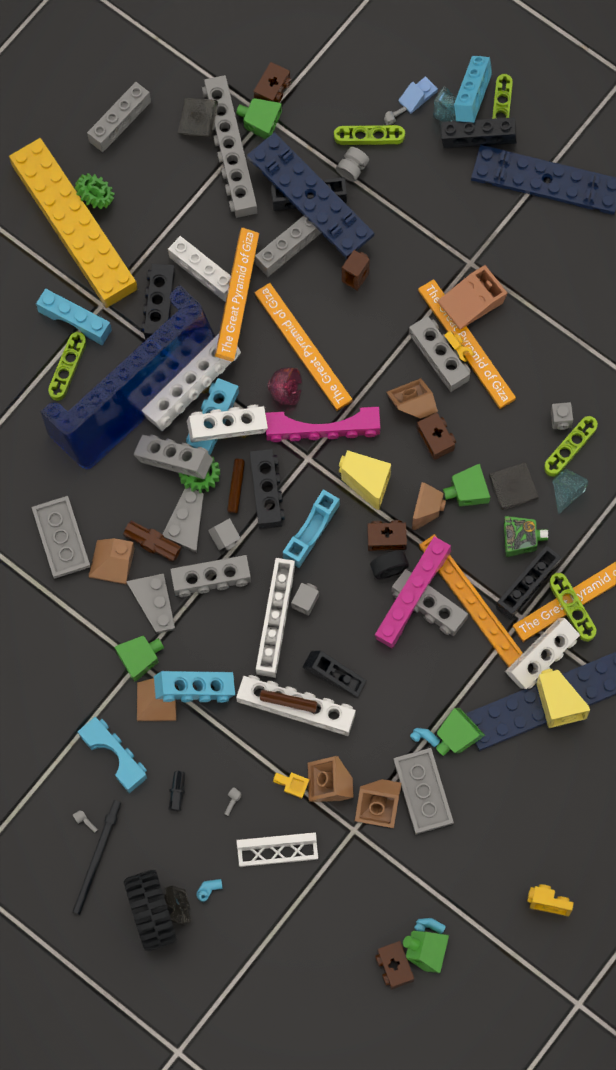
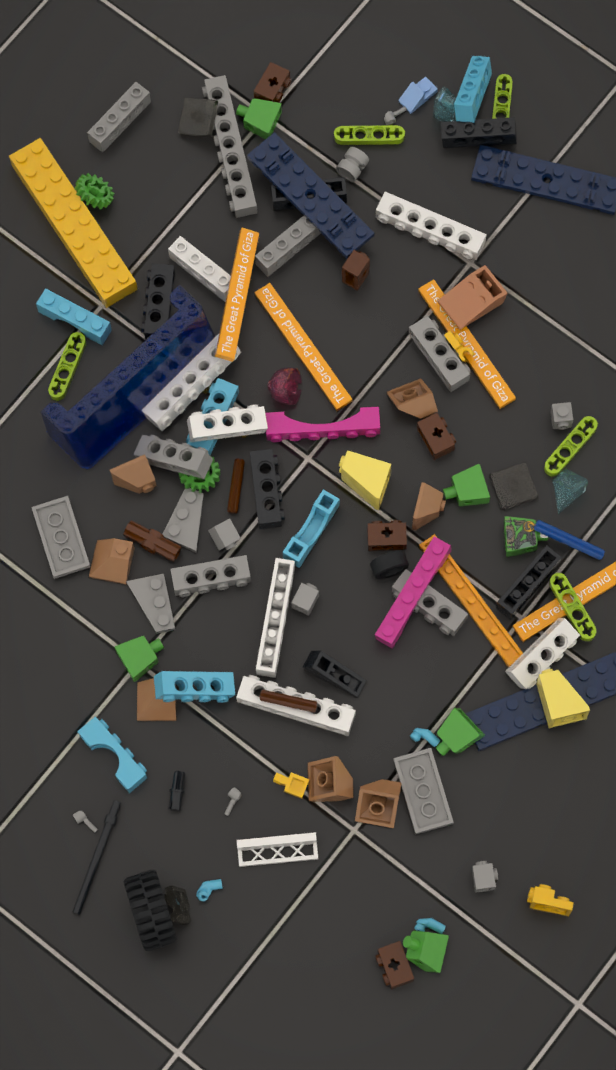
(134, 475): none -> medium nougat slope
(425, 217): none -> white brick
(484, 876): none -> light grey brick
(569, 539): none -> blue axle

